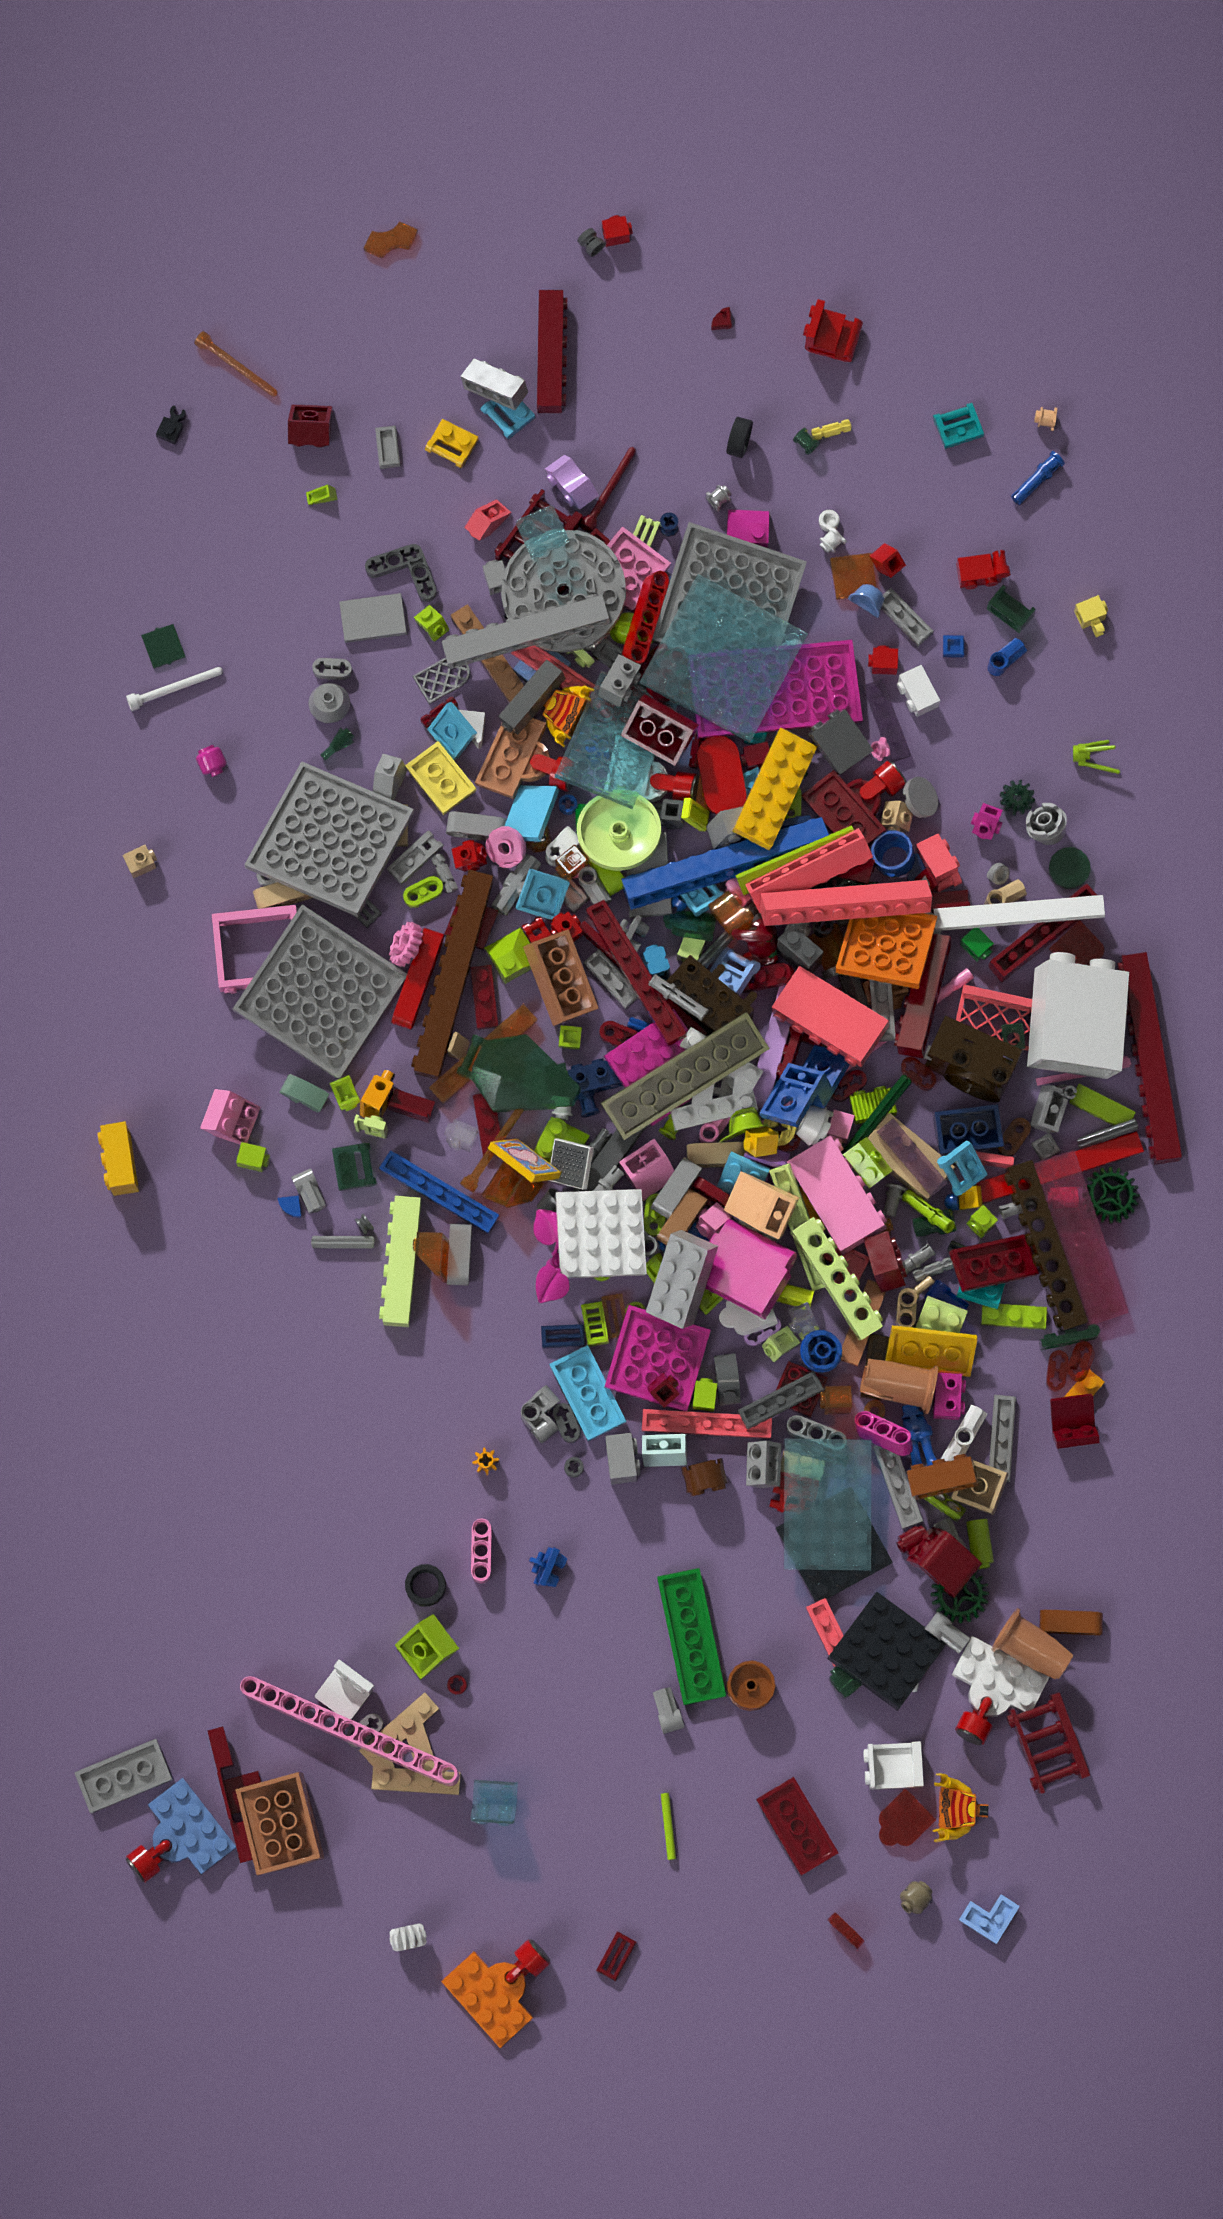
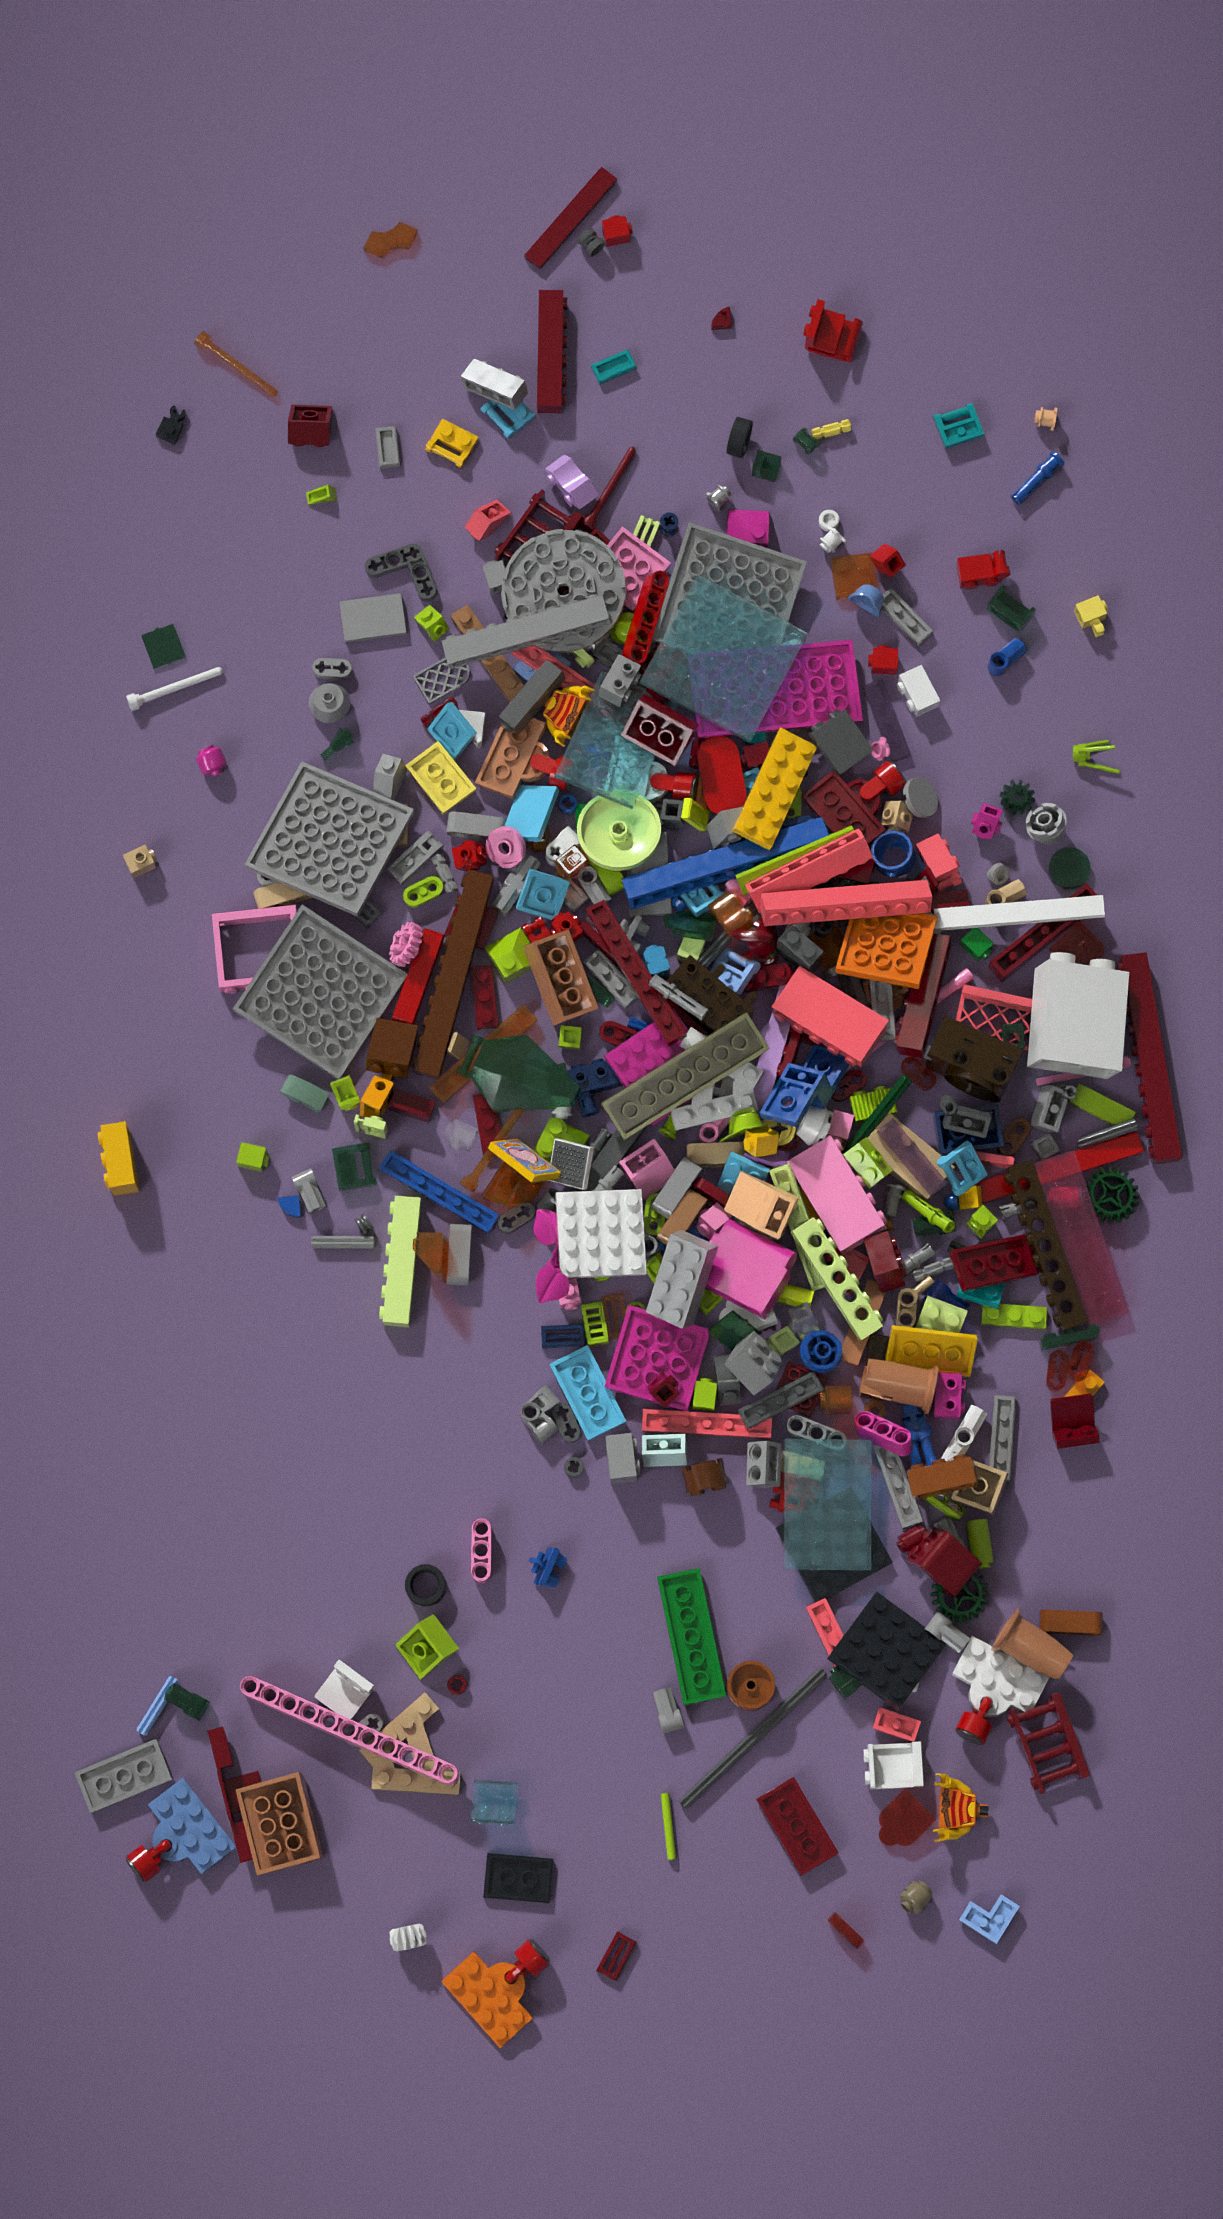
(156, 1708): none -> light blue axle
(190, 1703): none -> clear green piece
(230, 1116): bright pink slope -> none
(391, 1047): none -> reddish brown brick
(490, 1465): light orange gear -> none
(518, 1878): none -> black tile
(519, 1222): none -> dark grey beam
(542, 531): clear light blue bracket -> none
(570, 218): none -> dark red tile
(572, 1298): none -> bright pink bracket
(600, 992): none -> clear green piece
(613, 367): none -> teal tile
(731, 1329): none -> clear green piece
(753, 1738): none -> dark grey axle
(754, 1362): none -> light grey brick
(766, 466): none -> clear green panel
(896, 1724): none -> coral plate
(953, 646): blue tile -> none
(963, 1118): none -> dark grey hinge

